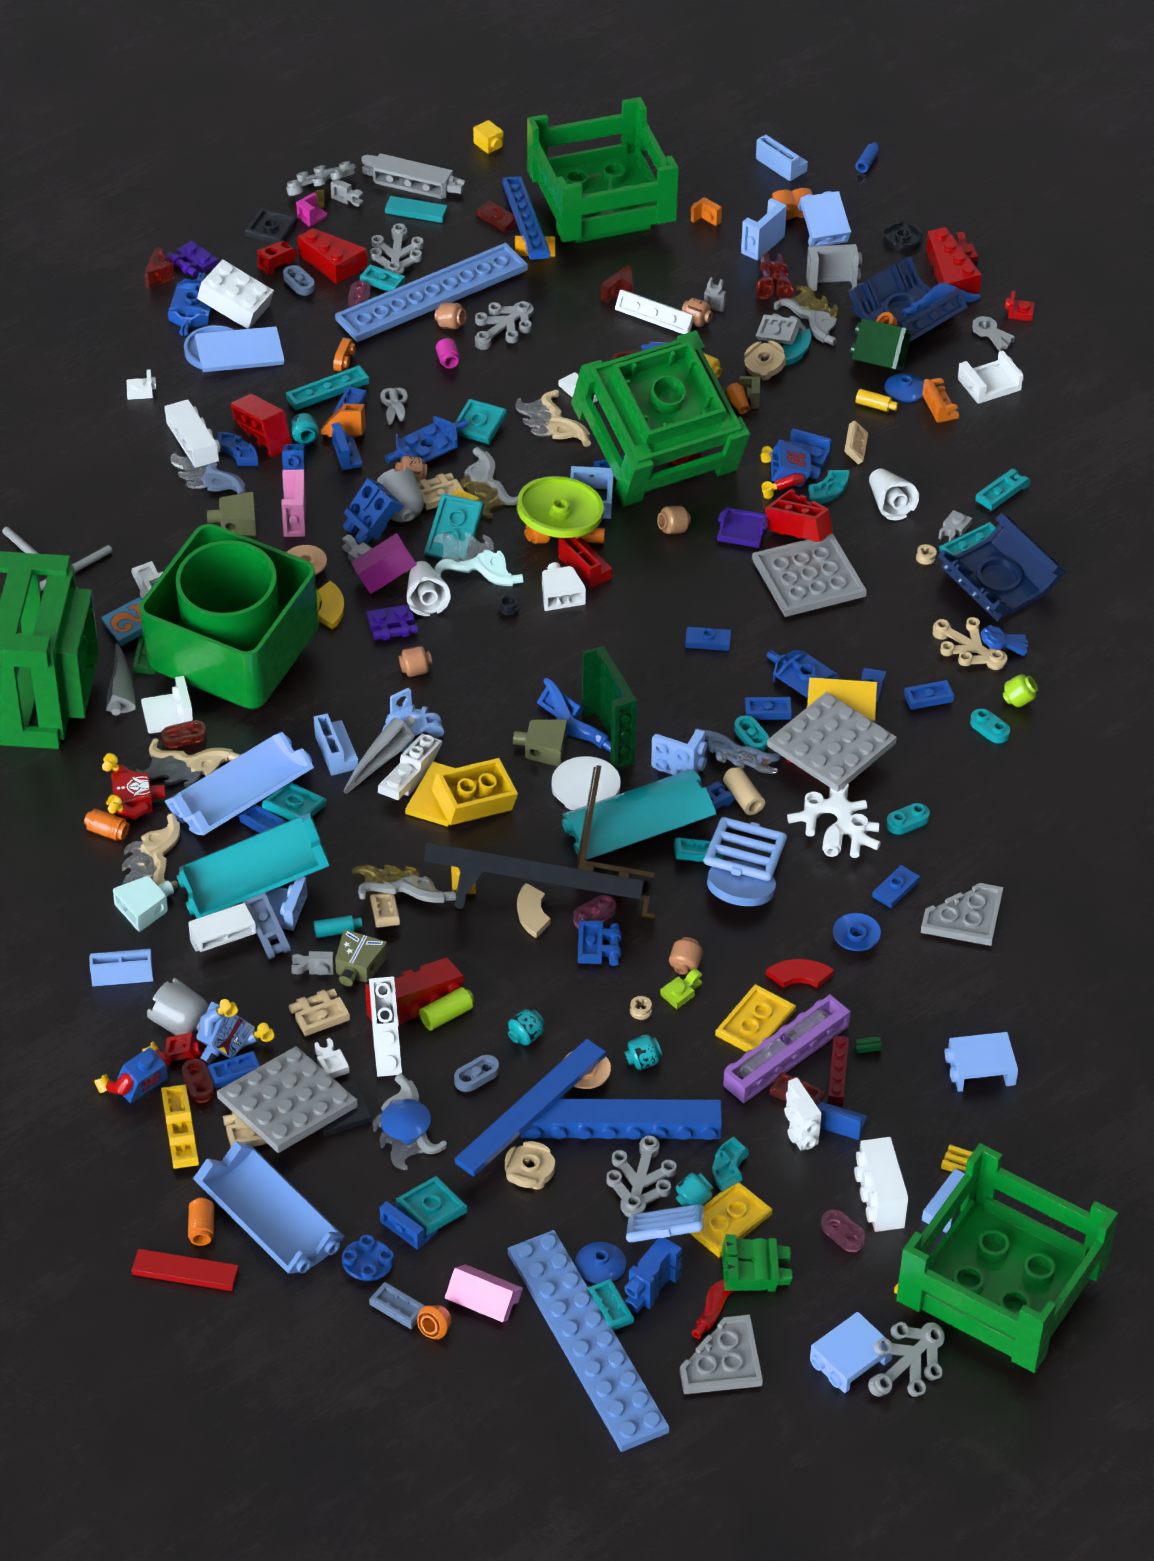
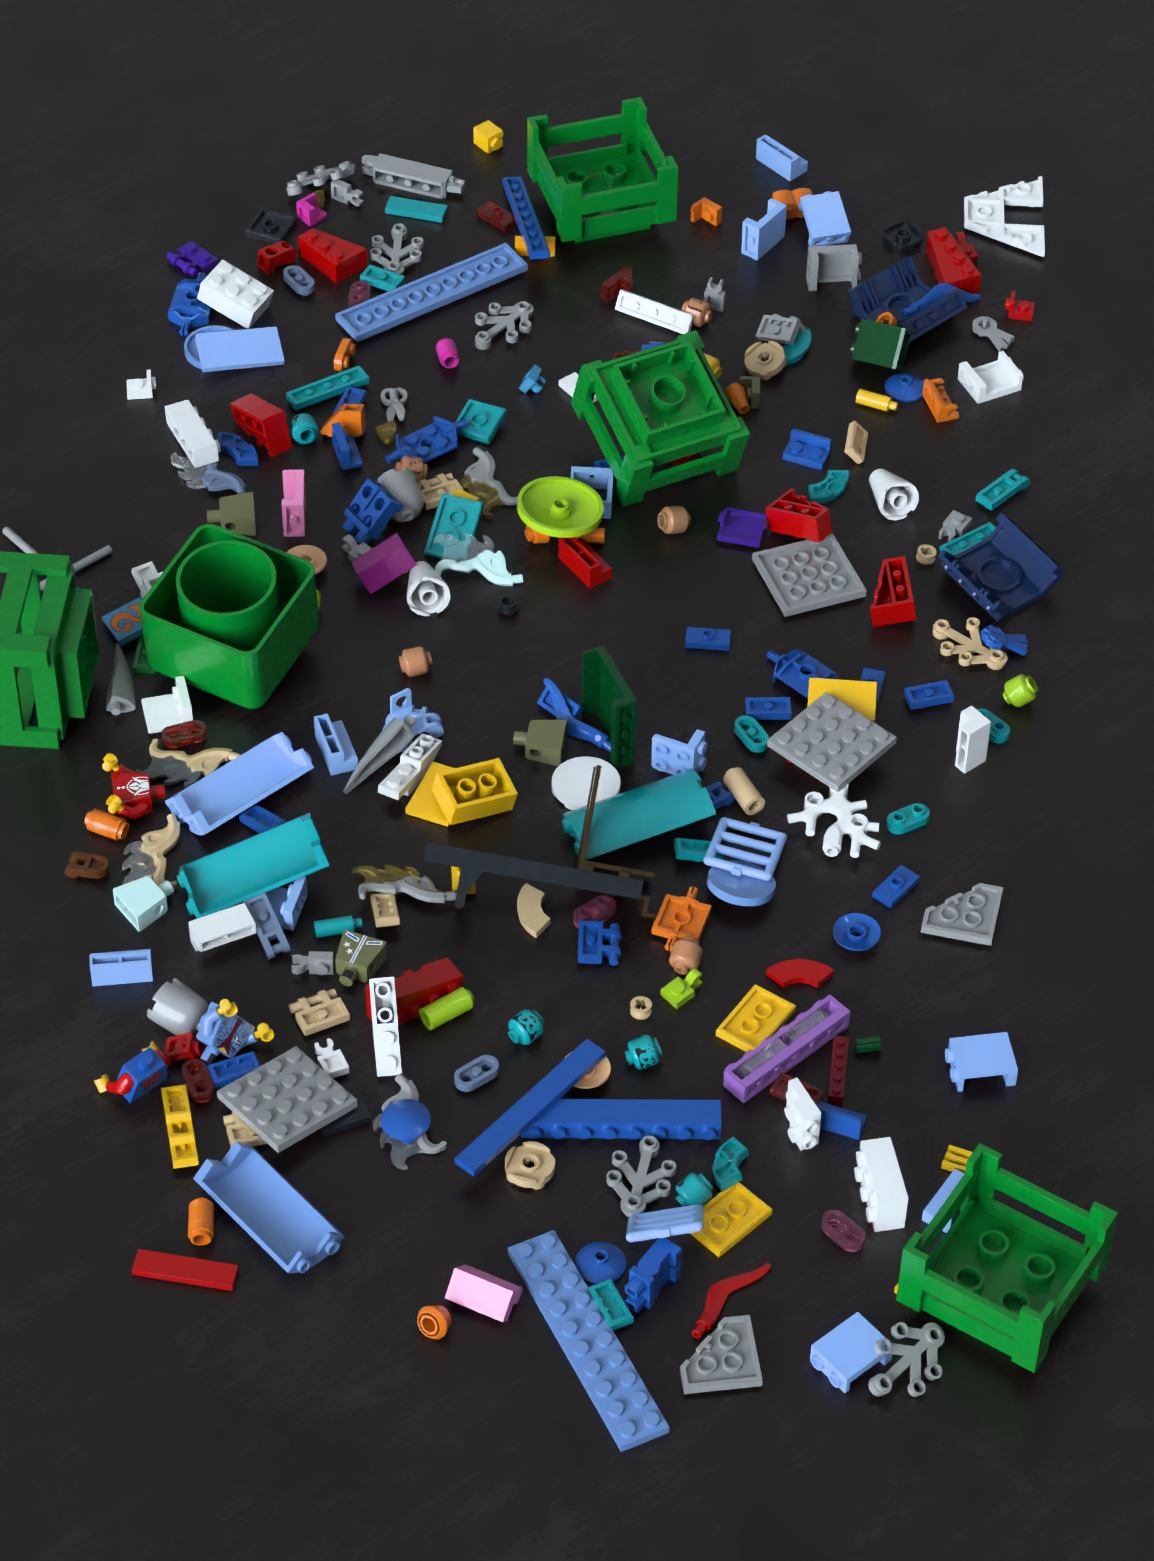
(94, 865): none -> reddish brown plate
(158, 269): clear red slope -> none
(293, 456): blue bracket -> none
(293, 801): teal plate -> none
(331, 605): yellow tile -> none
(367, 1259): blue dish -> none
(386, 431): none -> clear yellow tile
(391, 622): dark purple plate -> none
(396, 1305): sand blue plate -> none
(403, 1226): blue panel -> none
(431, 1205): teal plate -> none
(450, 315): nougat head -> none
(532, 380): none -> dark azure tile
(549, 420): piece -> none
(562, 587): white torso -> none
(681, 918): none -> orange plate
(739, 755): piece -> none
(754, 1264): green hips -> none
(770, 271): clear red piece -> none
(788, 467): torso -> none
(820, 317): light grey piece -> none
(867, 157): blue cylinder -> none
(893, 596): none -> red wedge
(972, 739): none -> white piece
(986, 215): none -> white wing

